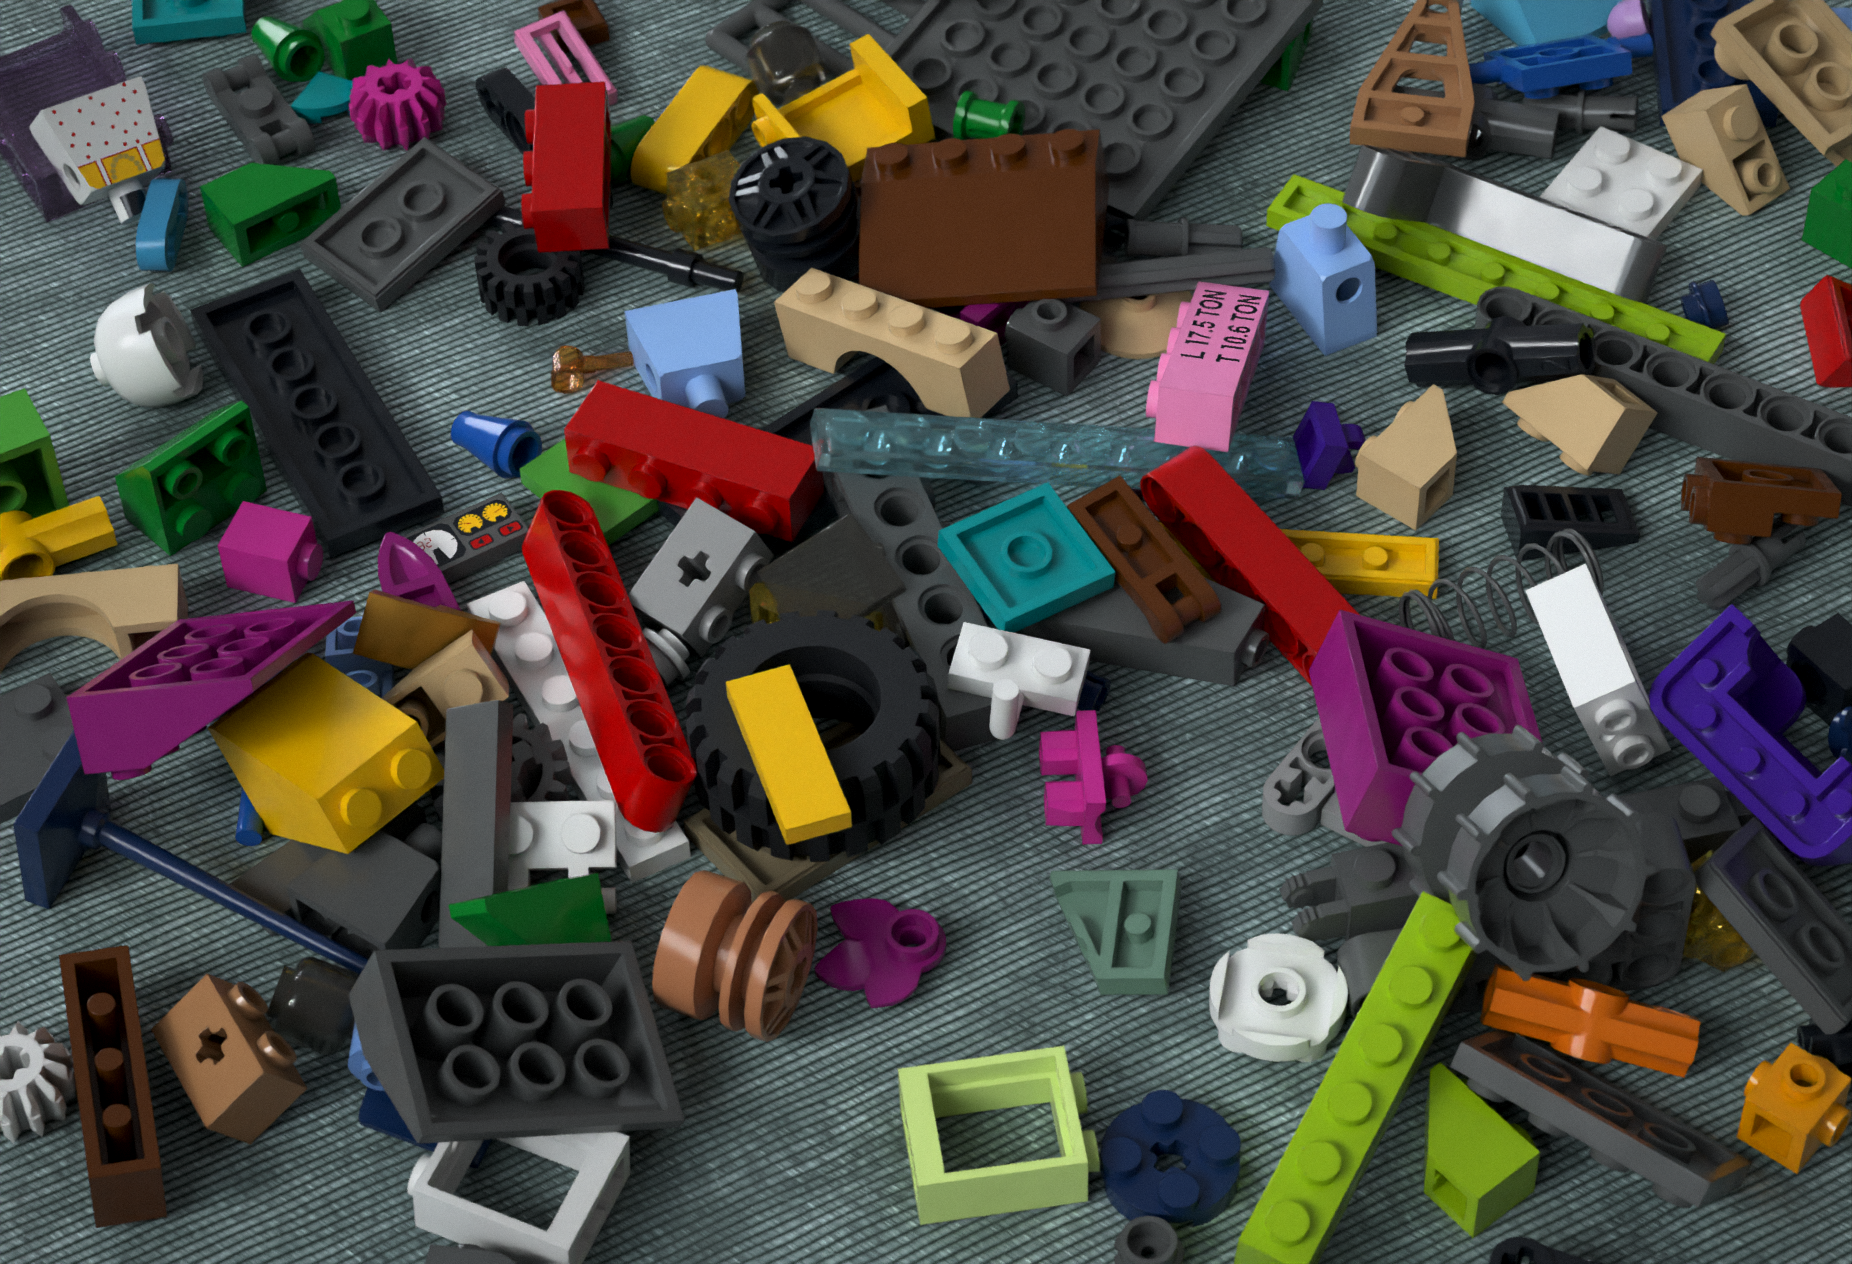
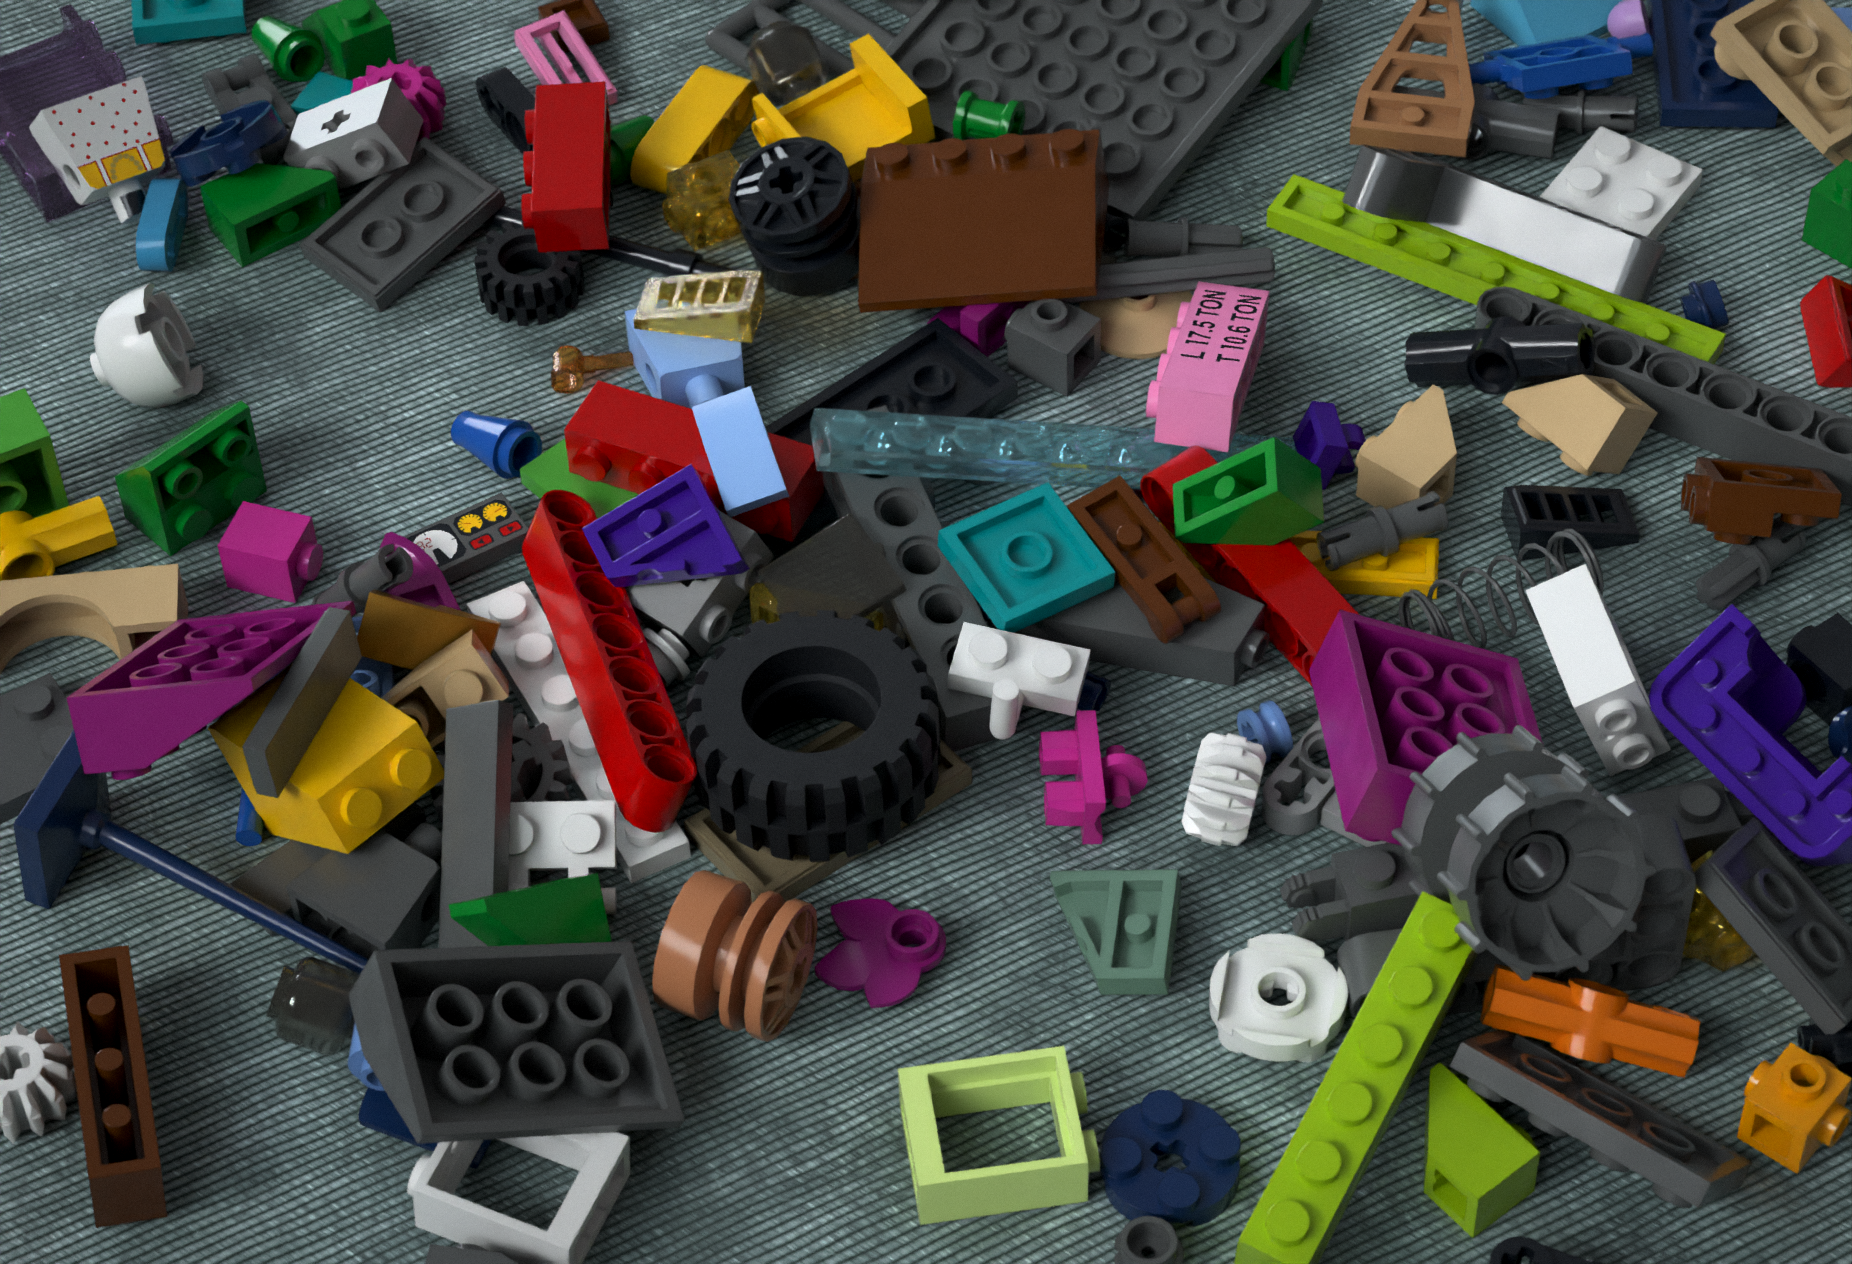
(228, 143): none -> dark blue plate
(229, 1058): medium nougat brick -> none
(302, 702): none -> dark grey tile
(317, 413): black plate -> none
(356, 134): none -> light grey brick
(376, 573): none -> dark grey pin
(665, 535): none -> dark purple wing
(720, 305): none -> clear yellow slope
(739, 451): none -> light blue slope
(788, 754): yellow tile -> none
(944, 359): tan arch -> none
(1223, 789): none -> white gear
(1250, 498): none -> green slope
(1266, 728): none -> medium blue bush
(1326, 279): light blue torso -> none
(1382, 531): none -> dark grey pin
(1729, 142): tan slope -> none

